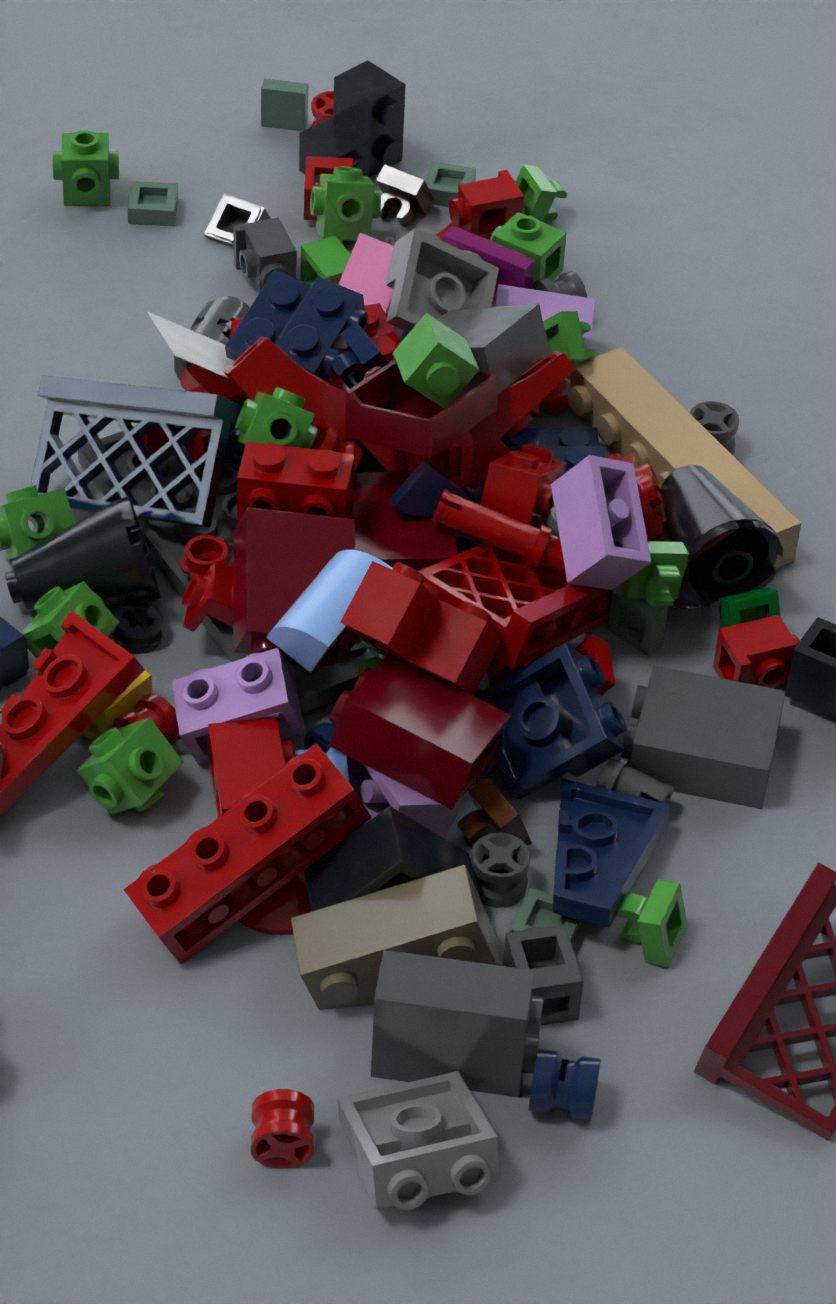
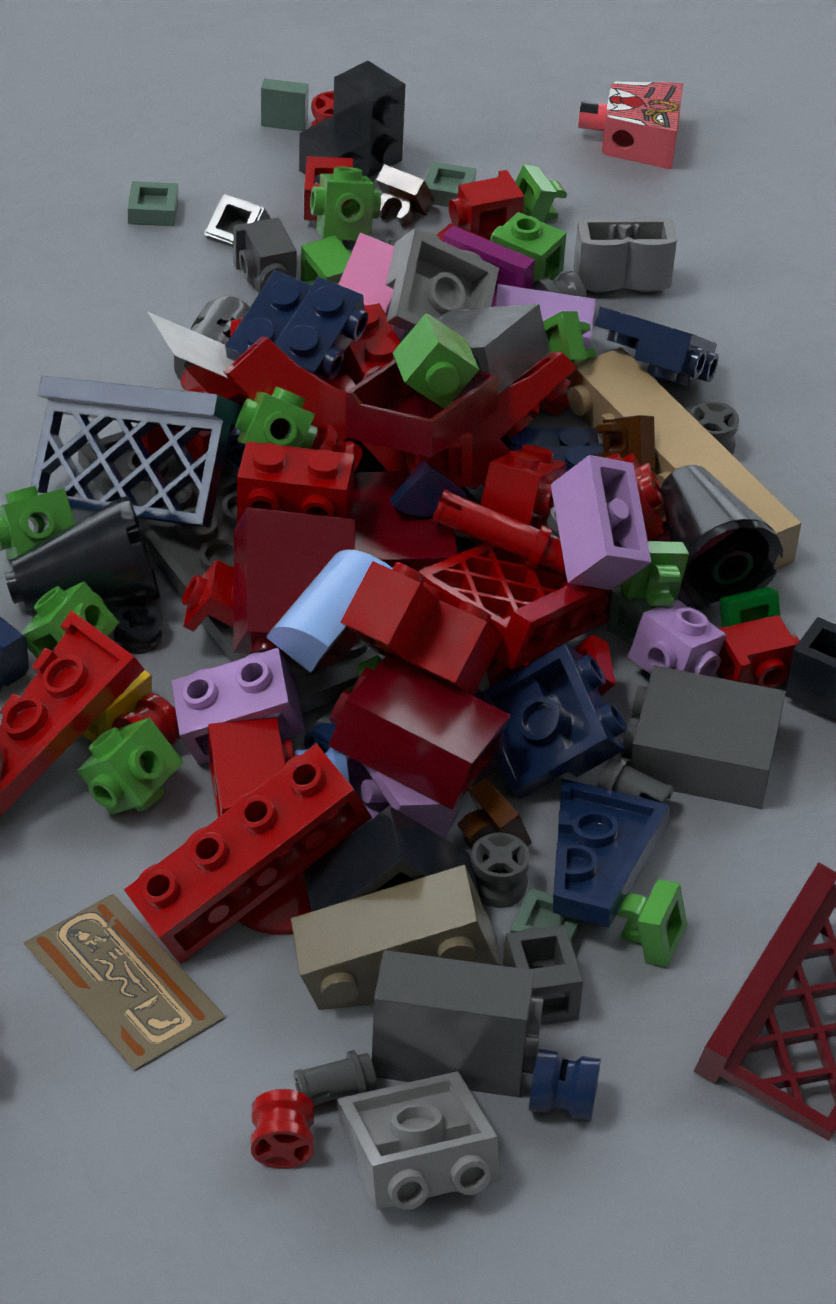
(86, 168): bright green brick -> none
(124, 981): none -> dark tan sticker
(202, 553): red plate -> none
(337, 1078): none -> dark grey pin
(354, 364): dark blue tile -> none
(625, 253): none -> light grey brick
(629, 436): none -> reddish brown tile
(637, 121): none -> coral torso
(668, 351): none -> dark blue plate
(677, 640): none -> lavender brick

